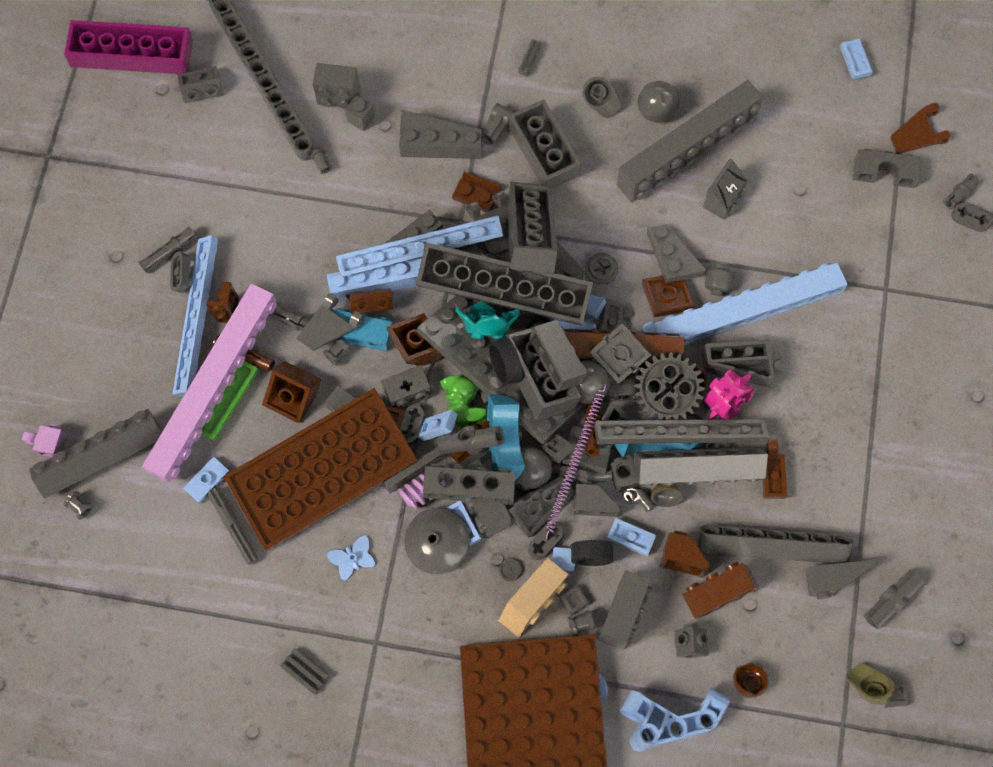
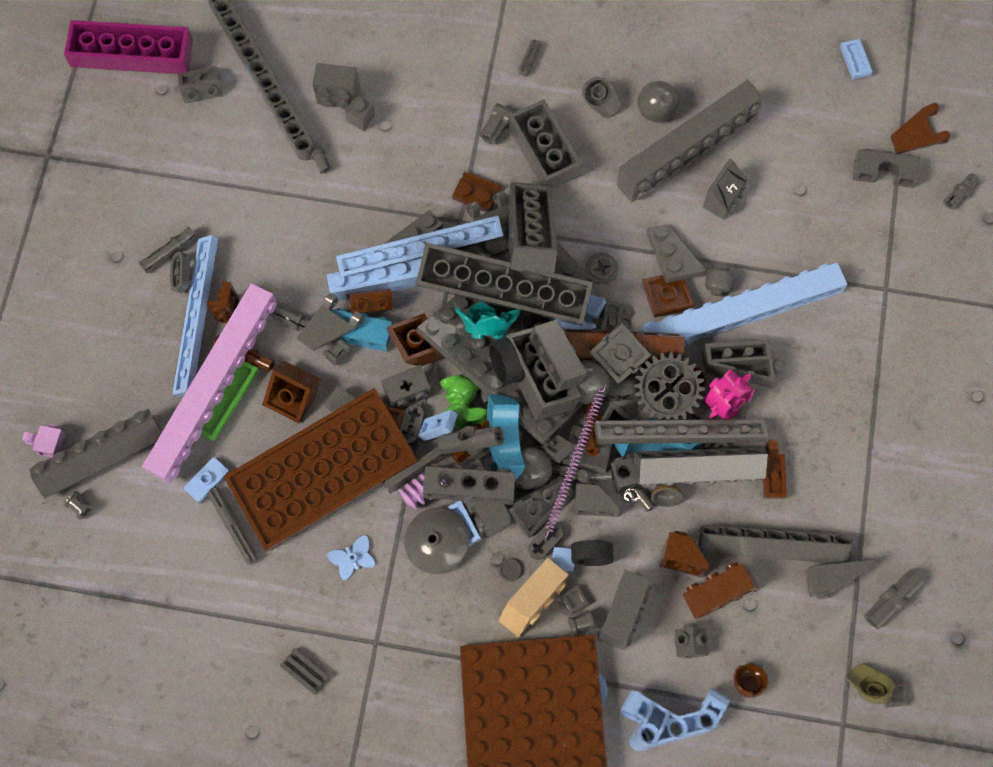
(437, 138): dark grey wedge -> none
(631, 537): light blue plate -> none
(971, 217): dark grey beam -> none

